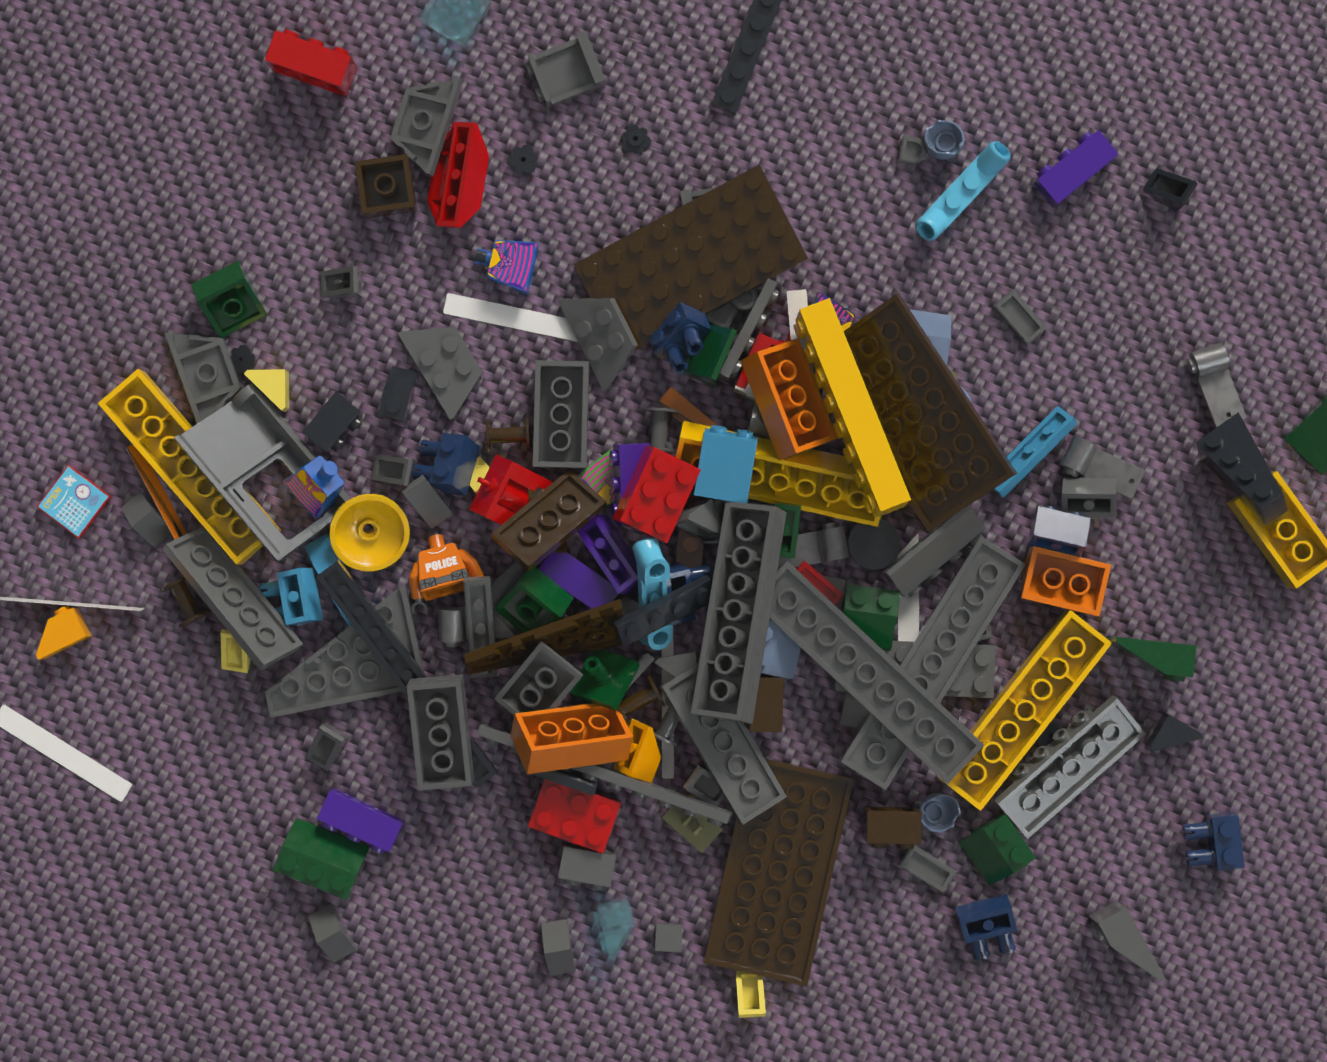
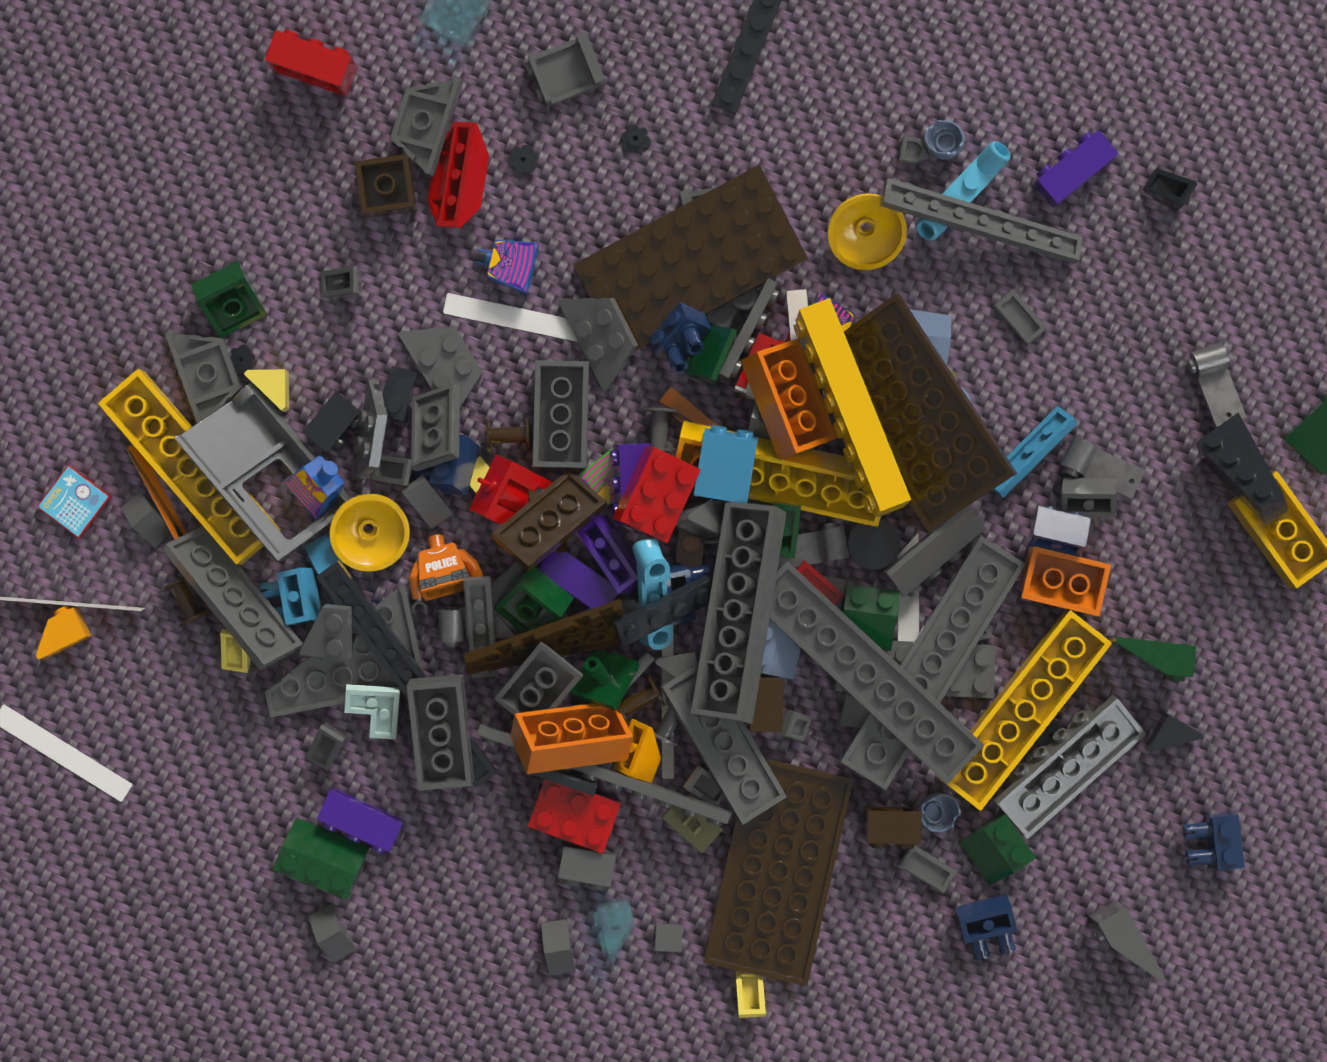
(330, 634): none -> dark grey wing
(372, 430): none -> dark grey wing
(380, 703): none -> light aqua plate
(435, 427): none -> dark grey tile
(795, 725): none -> dark grey tile
(869, 246): none -> yellow dish
(981, 221): none -> dark grey plate

